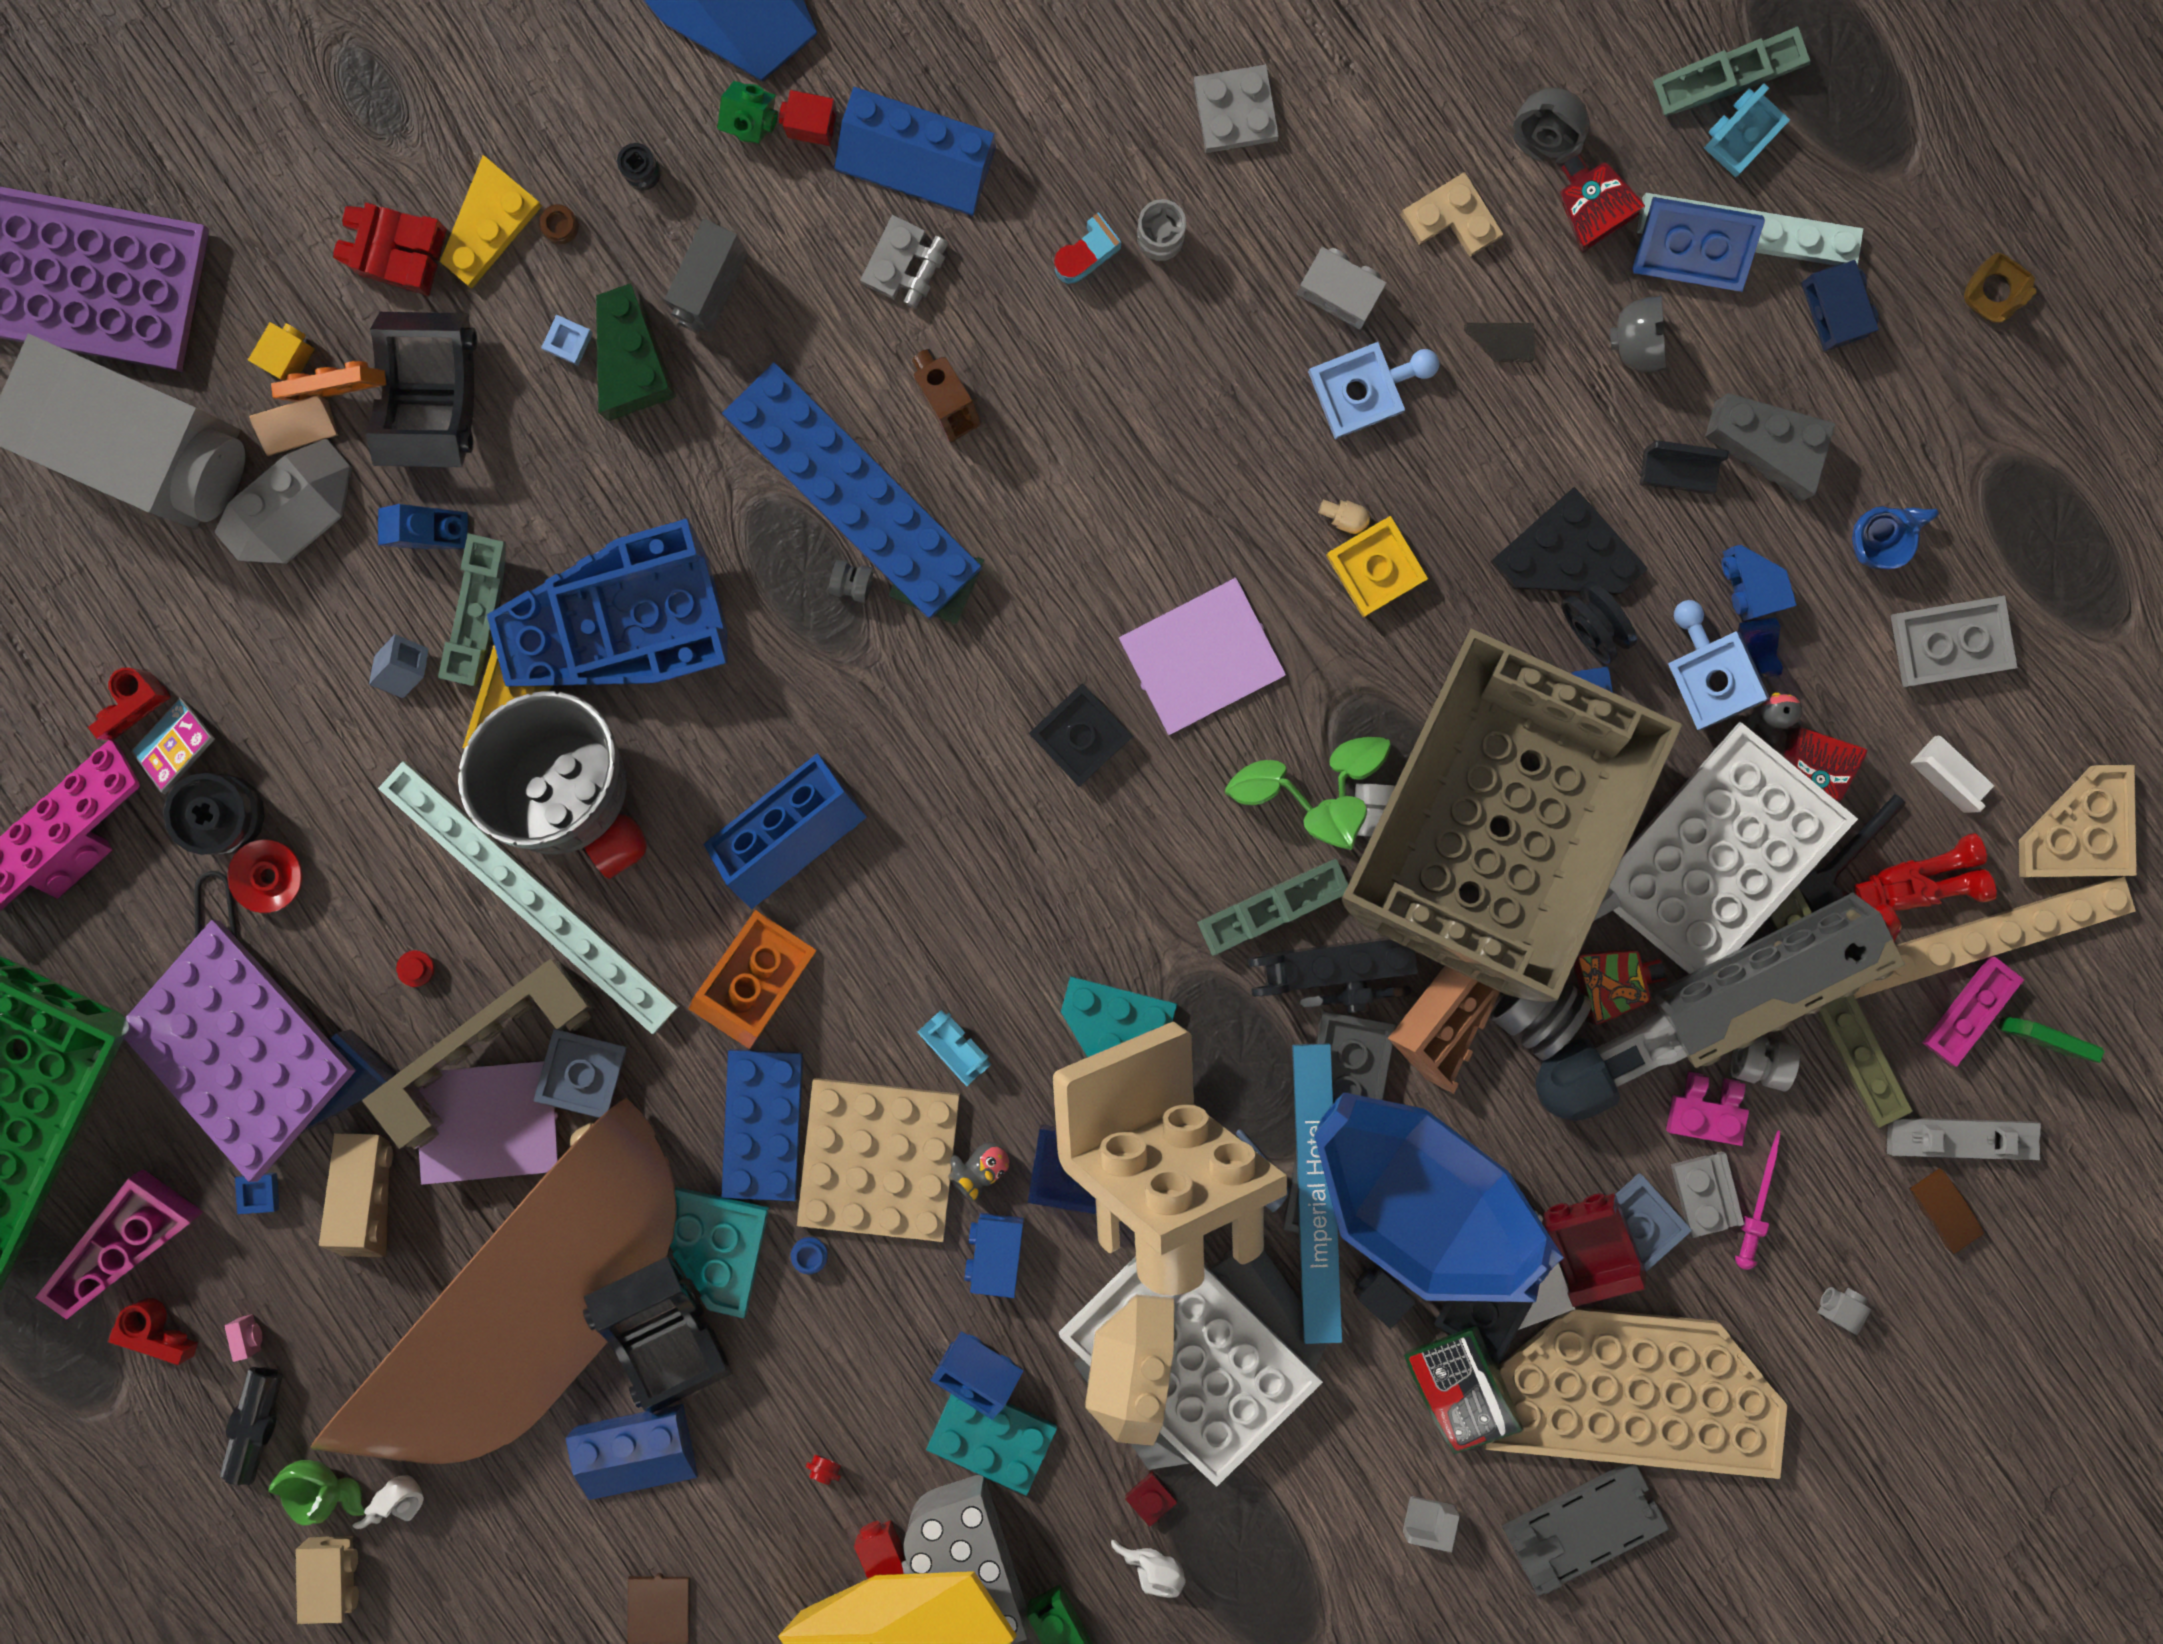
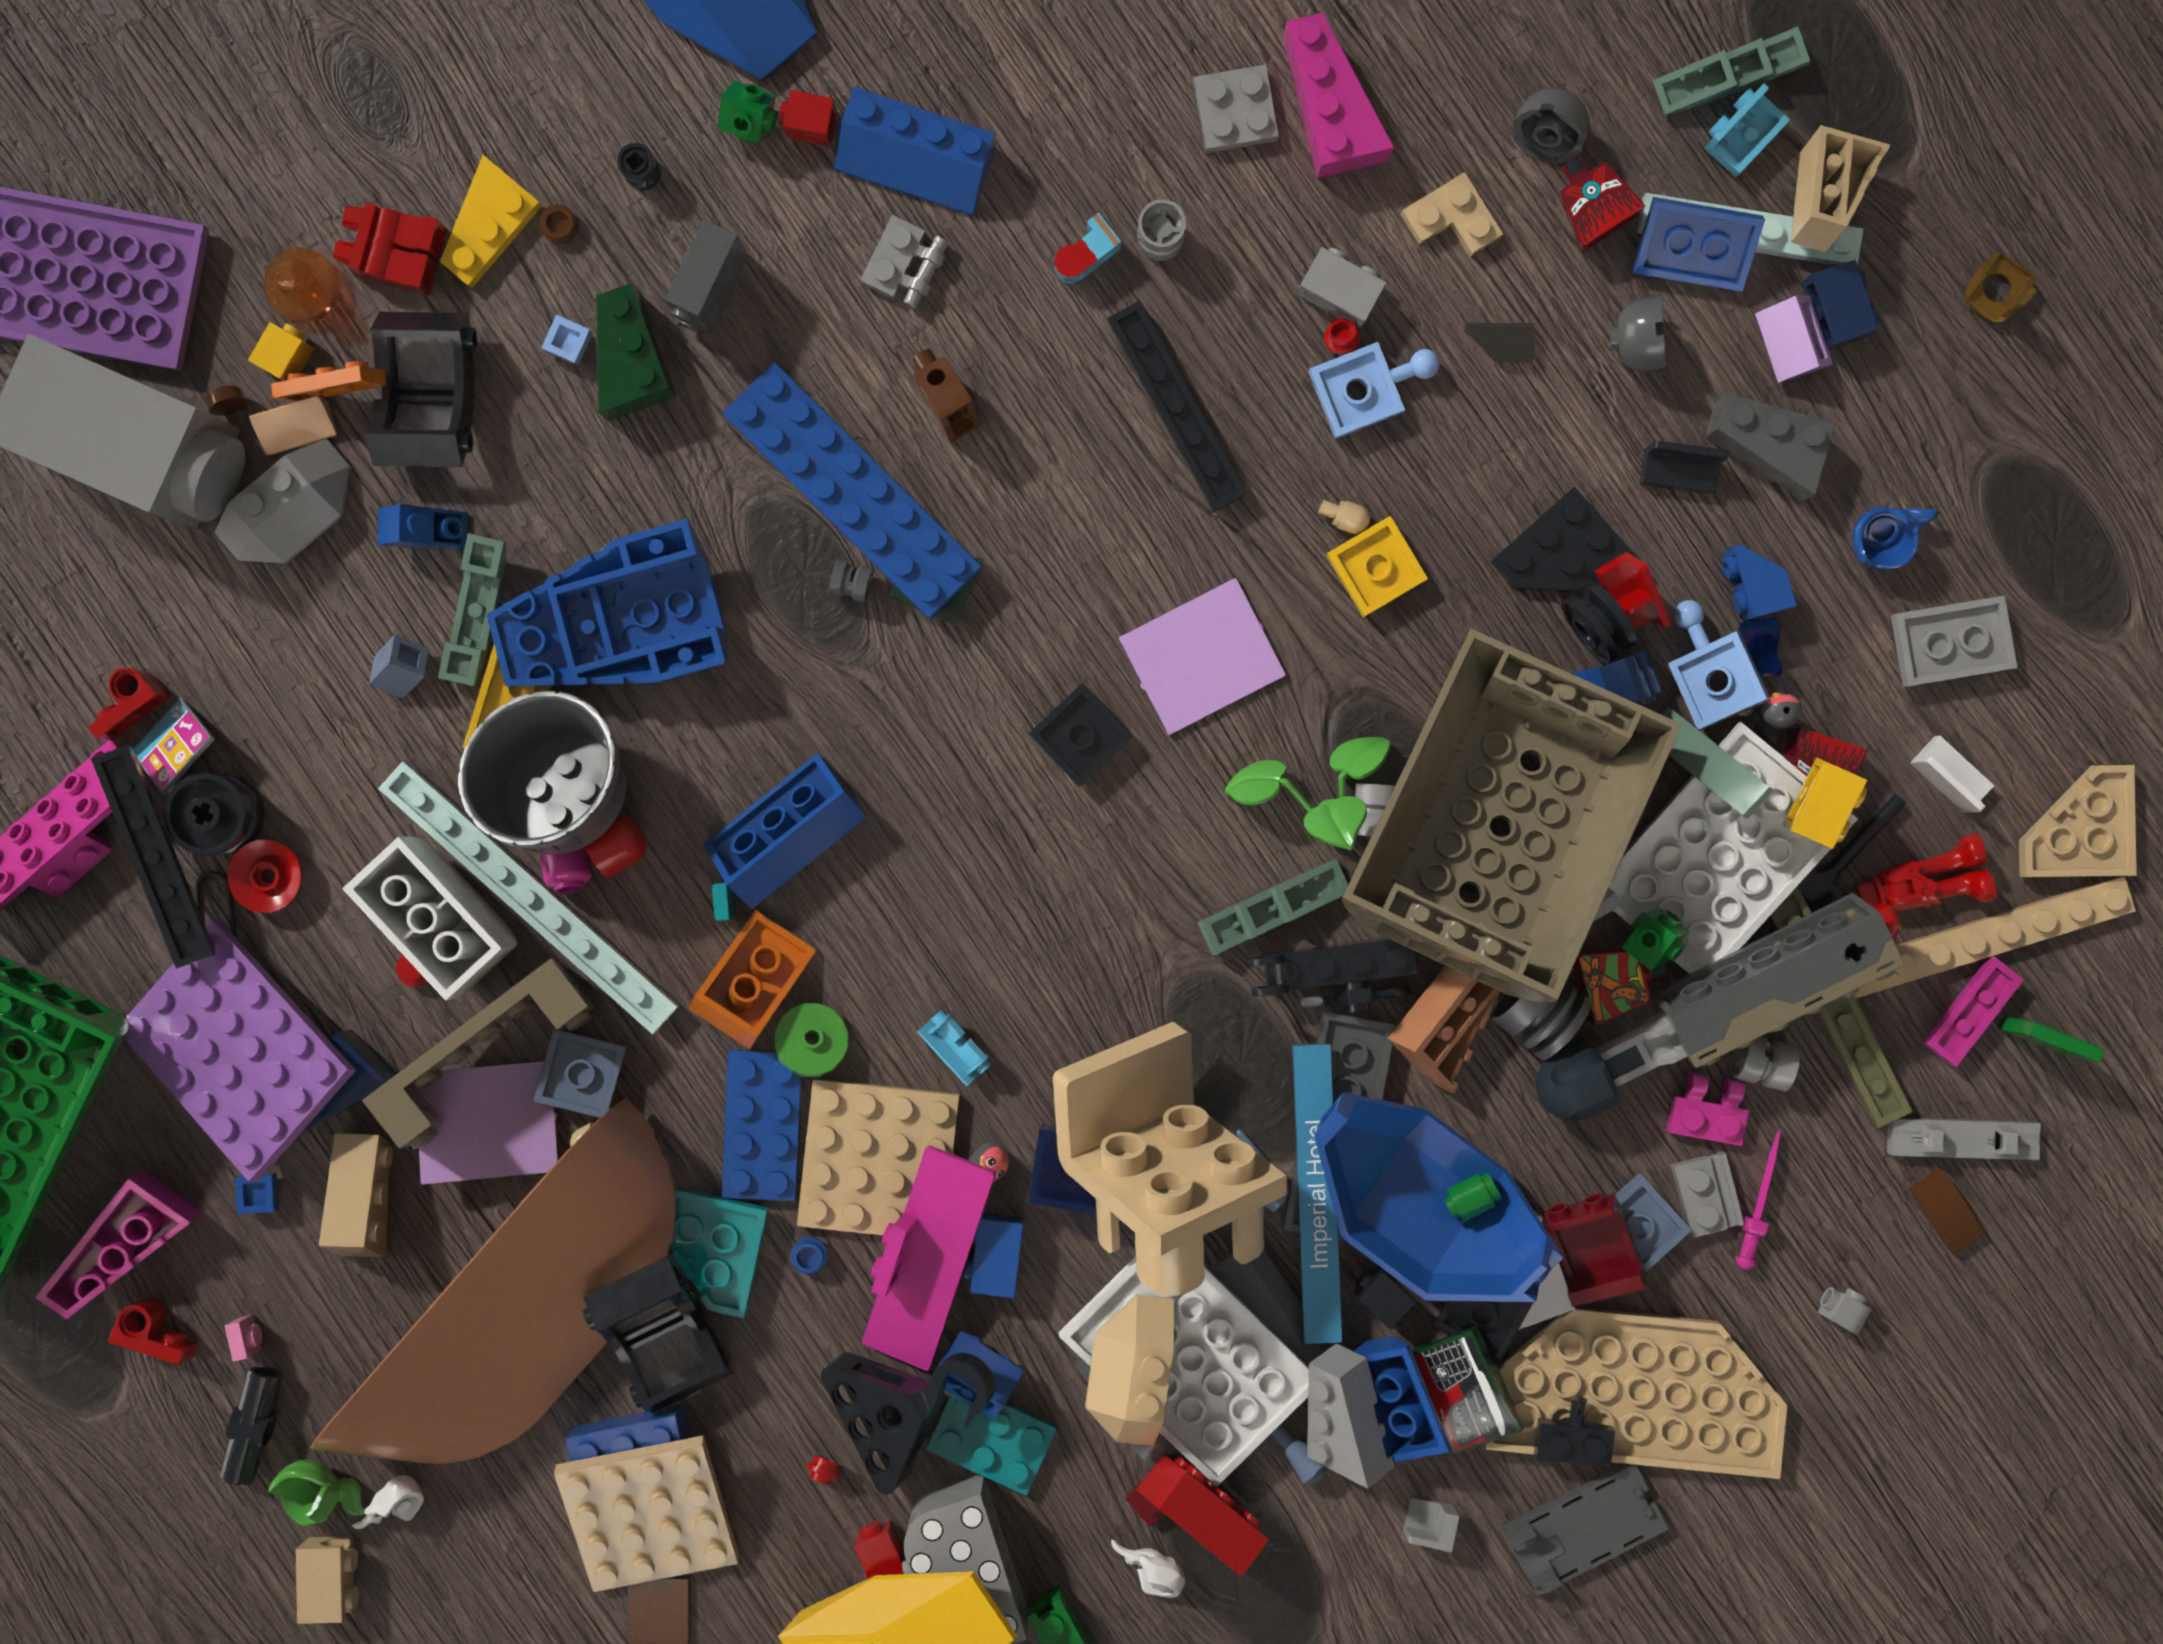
(153, 856): none -> black plate
(225, 400): none -> reddish brown tile
(301, 284): none -> clear orange tile
(431, 915): none -> white brick
(566, 871): none -> dark pink head
(647, 1513): none -> tan plate
(723, 902): none -> teal tile
(805, 1058): none -> bright green plate
(896, 1408): none -> black piece
(926, 1257): none -> dark pink bracket
(1110, 1015): teal plate -> none
(1176, 406): none -> black plate
(1204, 1512): none -> red brick
(1297, 1455): none -> sand blue cone
(1333, 105): none -> dark pink wedge
(1342, 337): none -> red plate
(1343, 1418): none -> light grey wedge
(1403, 1401): none -> blue slope
(1472, 1197): none -> green brick
(1574, 1438): none -> black plate
(1632, 678): none -> dark blue brick
(1634, 590): none -> red panel
(1656, 938): none -> green brick
(1717, 768): none -> sand green slope
(1793, 338): none -> lavender brick
(1826, 803): none -> yellow brick
(1831, 184): none -> tan wedge

